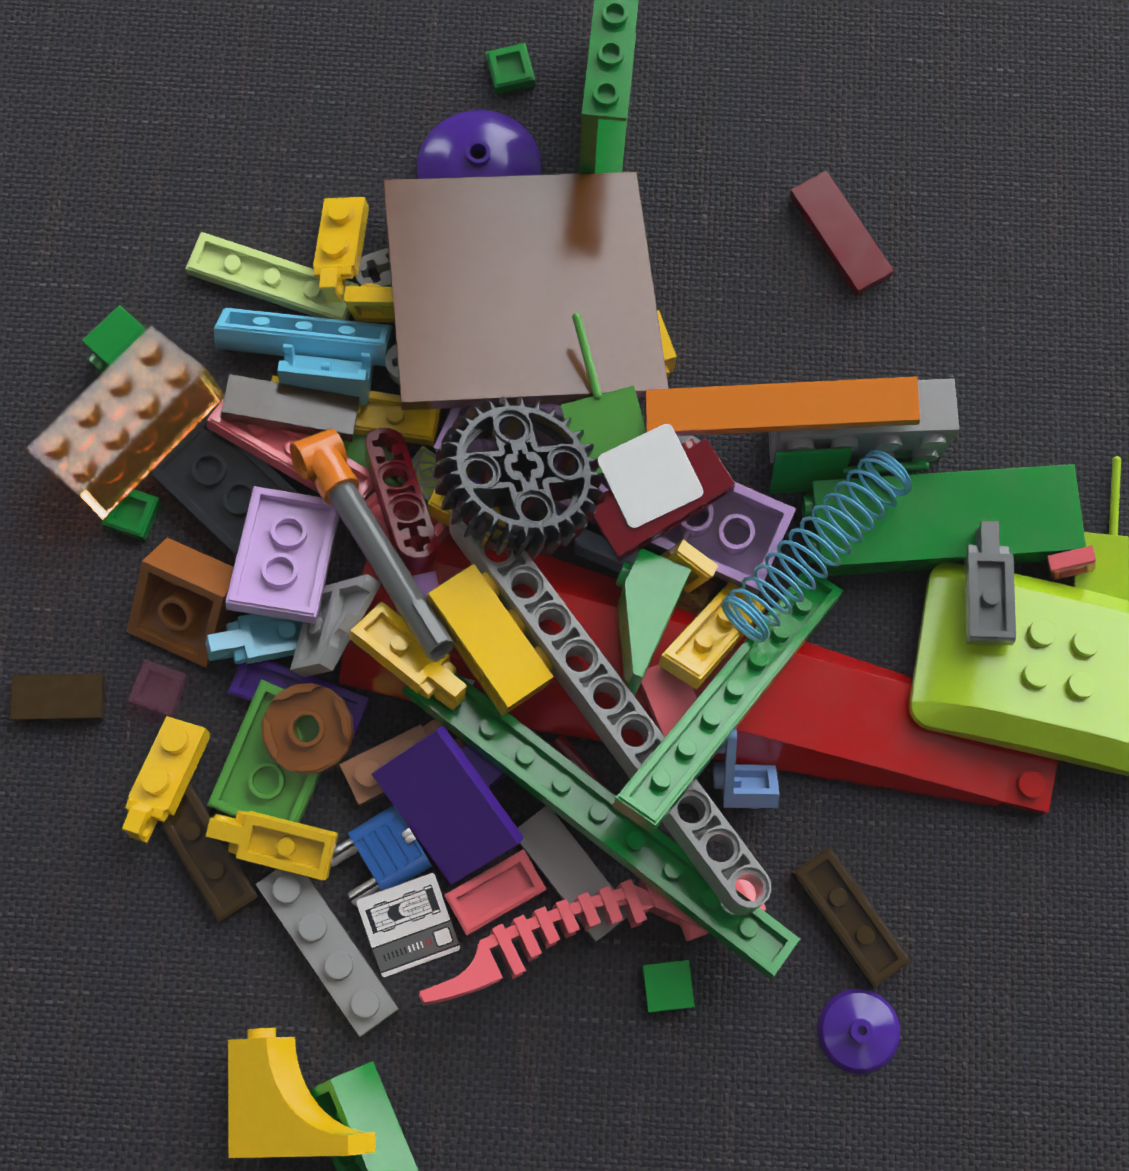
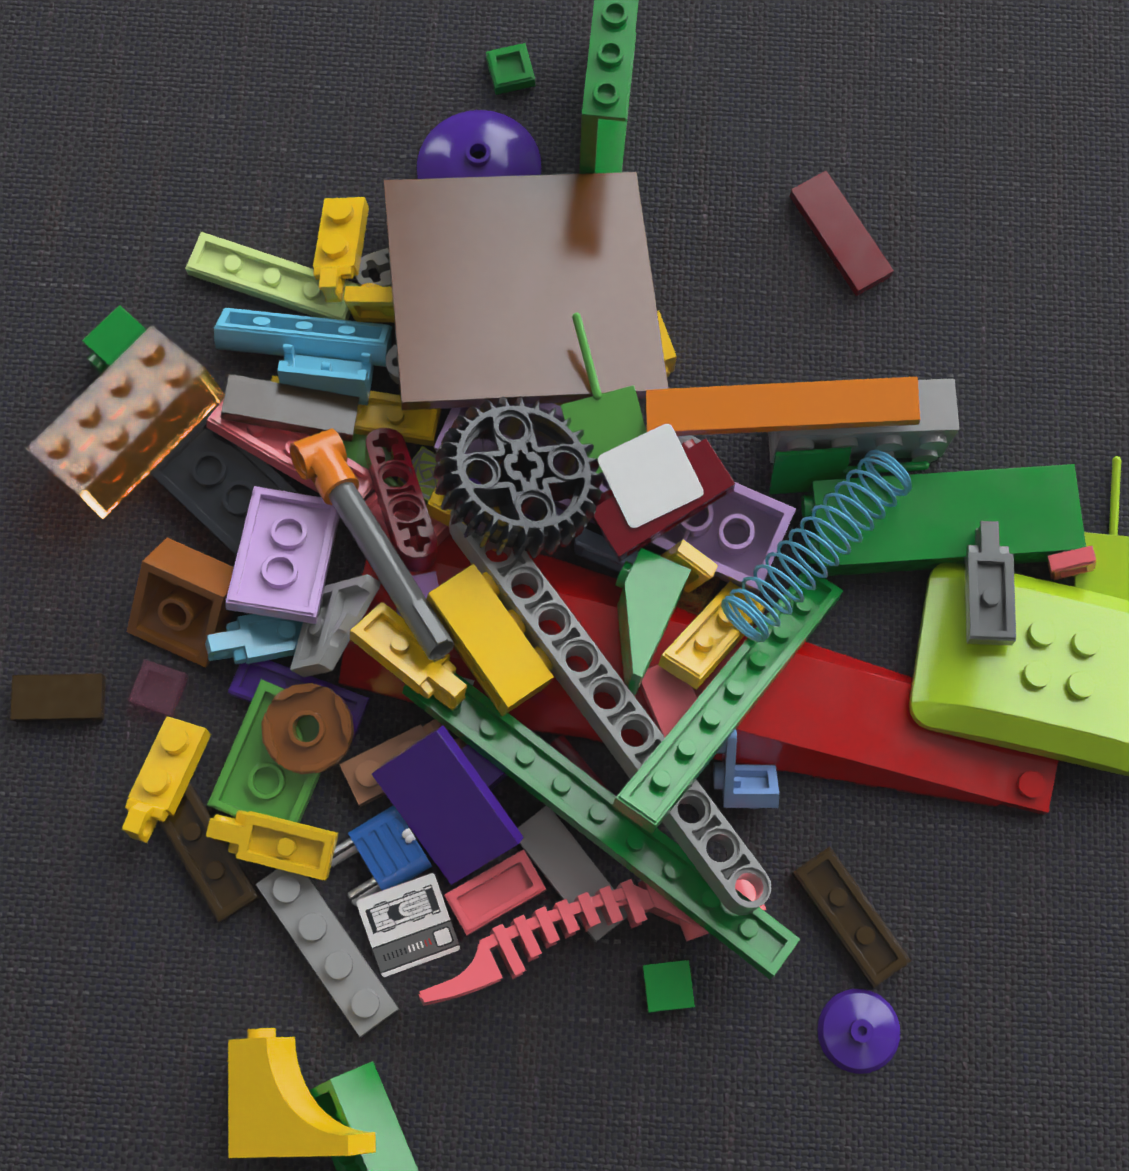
(133, 515): green tile -> none

